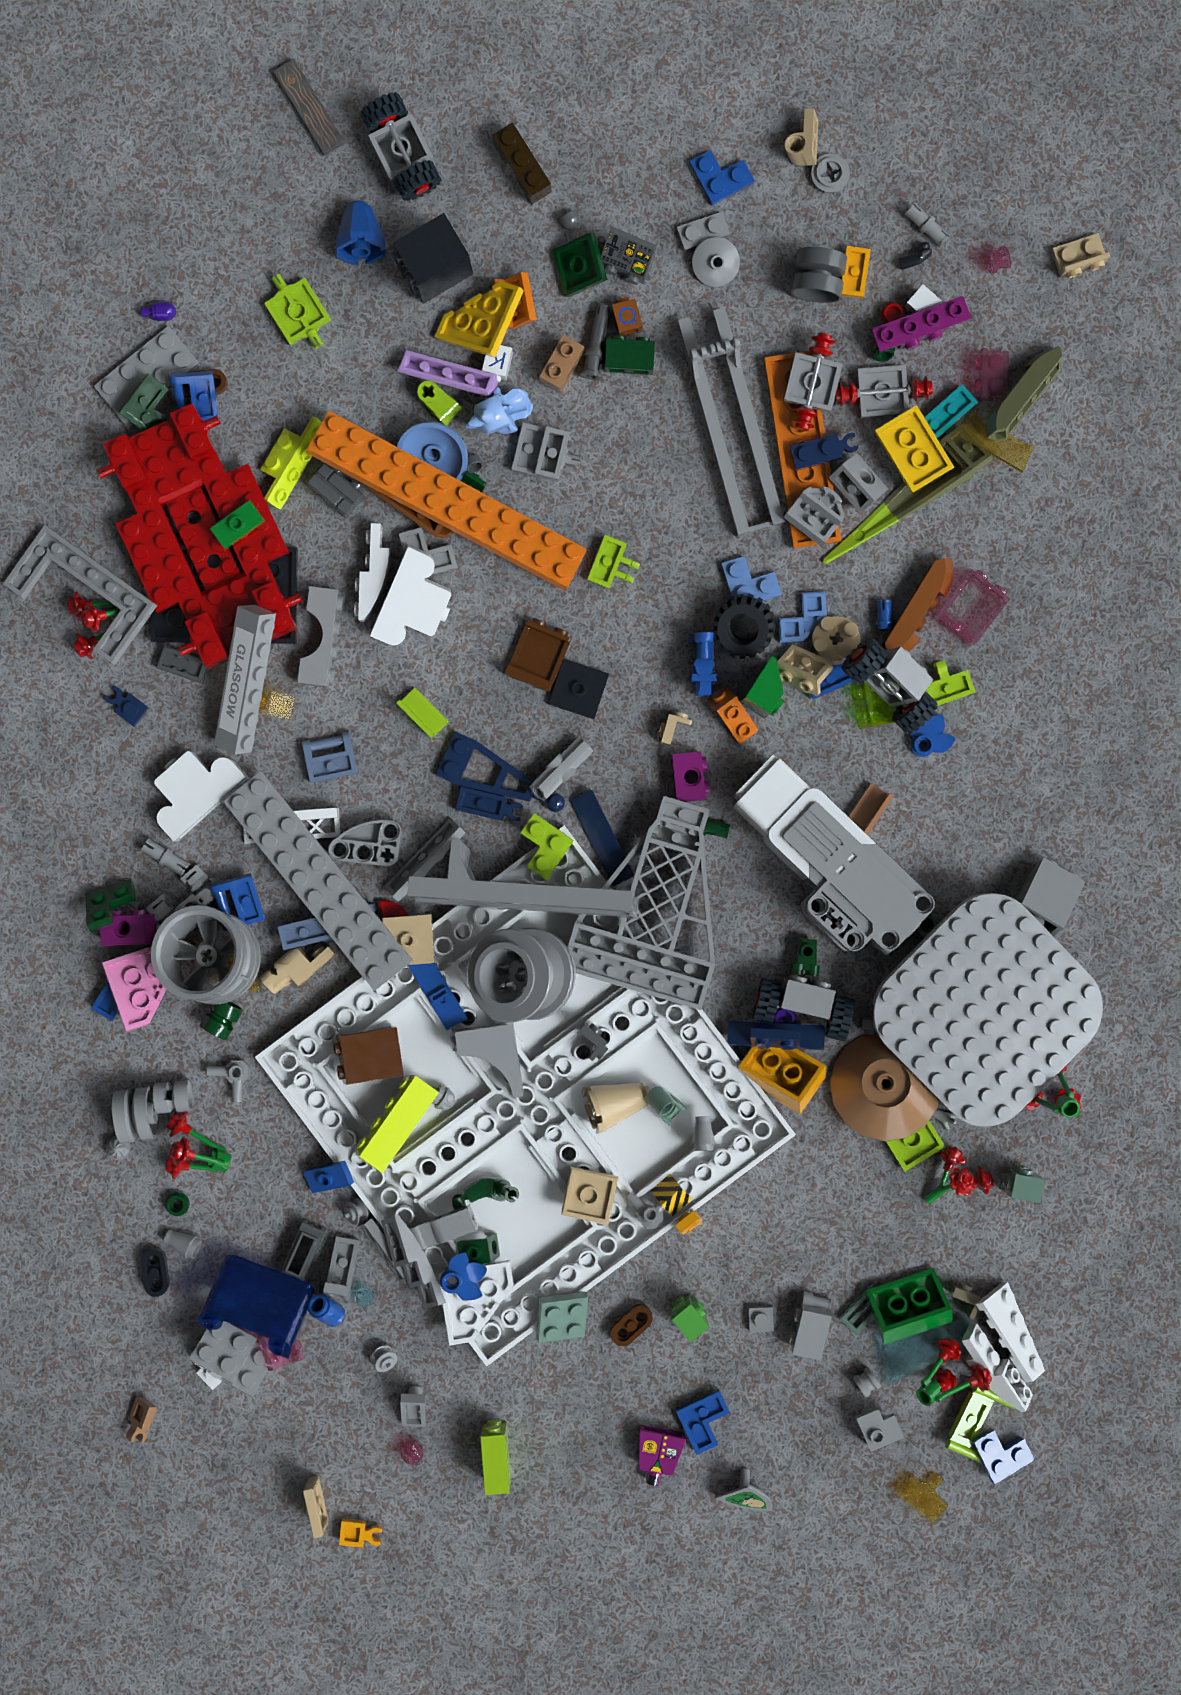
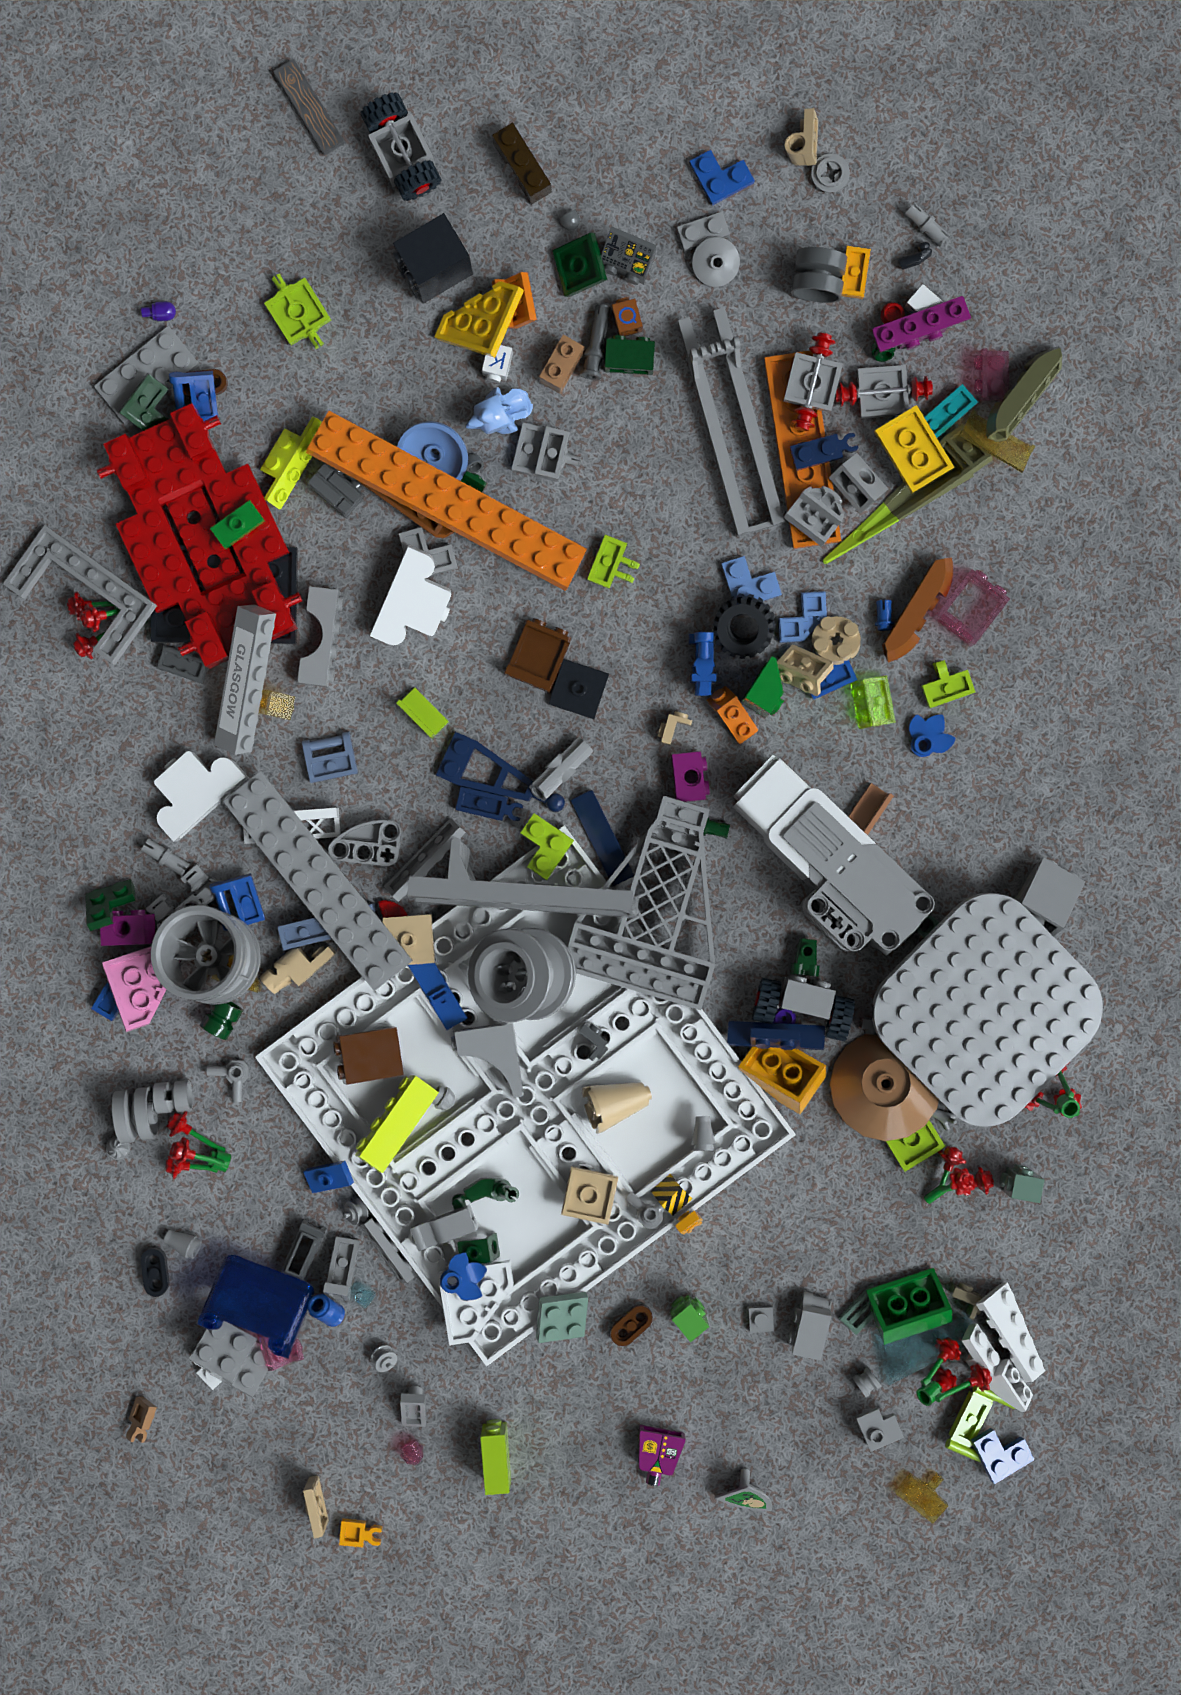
(128, 707): dark blue plate -> none
(169, 1204): dark green plate -> none
(360, 235): blue cone -> none
(372, 583): white slope -> none
(407, 1252): light grey slope -> none
(441, 405): lime piece -> none
(448, 373): lavender slope -> none
(664, 1104): sand green piece -> none
(696, 1419): blue plate -> none
(895, 679): brick -> none
(998, 259): clear pink wheel -> none
(1080, 255): tan bracket -> none

